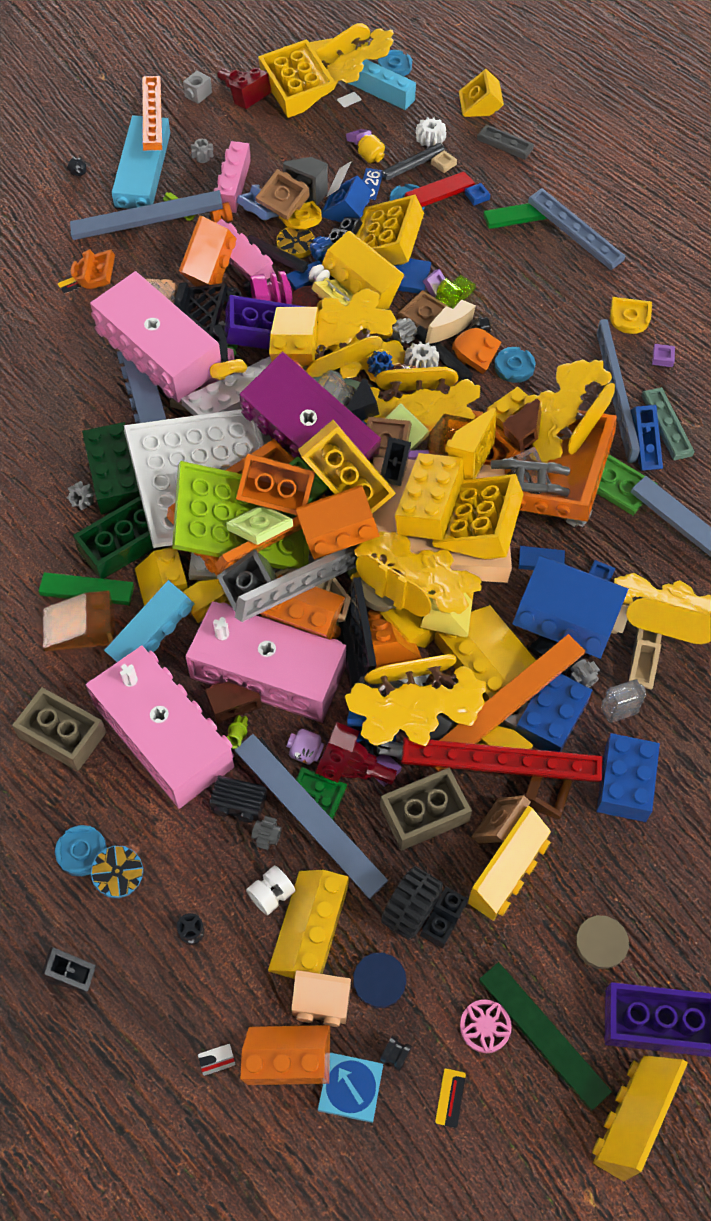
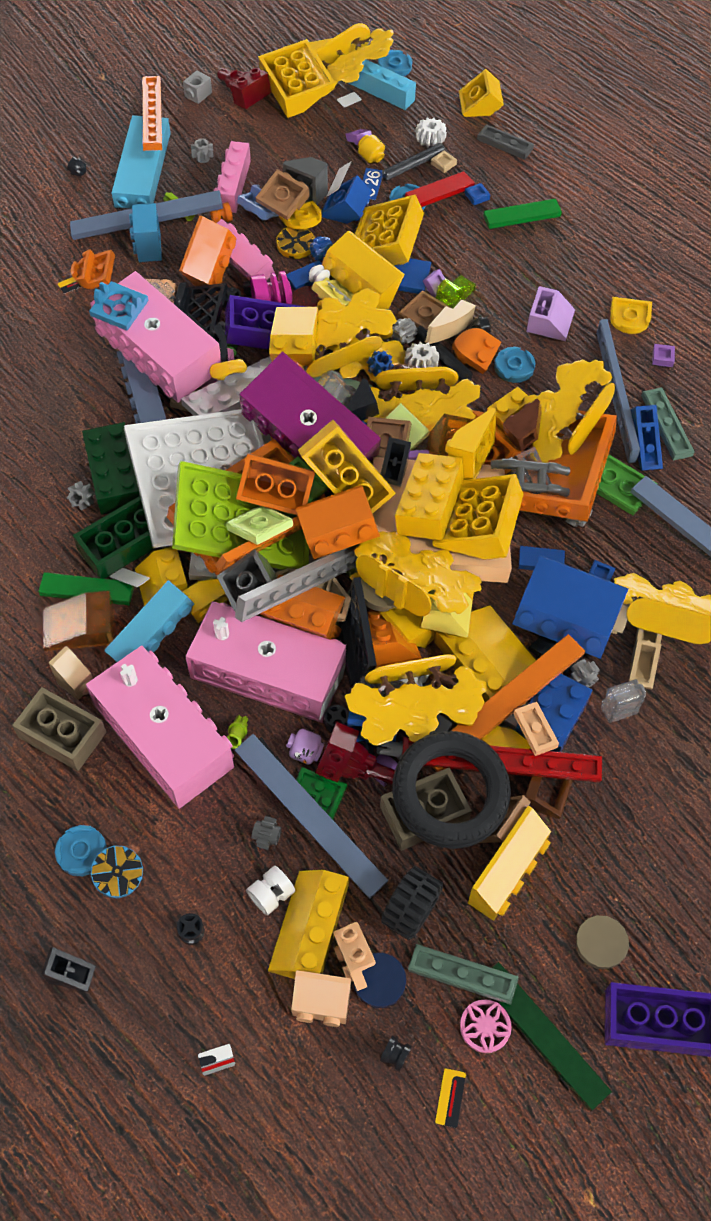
(70, 673): none -> tan slope
(130, 577): none -> white sticker
(131, 309): none -> dark azure piece
(145, 232): none -> dark azure brick
(231, 700): copper slope -> none
(238, 799): black brick -> none
(278, 254): black axle -> none
(286, 1055): orange slope -> none
(332, 691): none -> white sticker
(335, 713): none -> black wheel
(348, 224): black slope -> none
(351, 1088): tile -> none
(355, 952): none -> light nougat bracket
(423, 824): none -> black tyre
(444, 917): black slope -> none
(463, 974): none -> sand green tile
(536, 728): none -> light nougat plate
(550, 314): none -> lavender slope
(576, 229): sand blue tile -> none
(628, 777): blue brick -> none
(638, 1115): yellow slope -> none

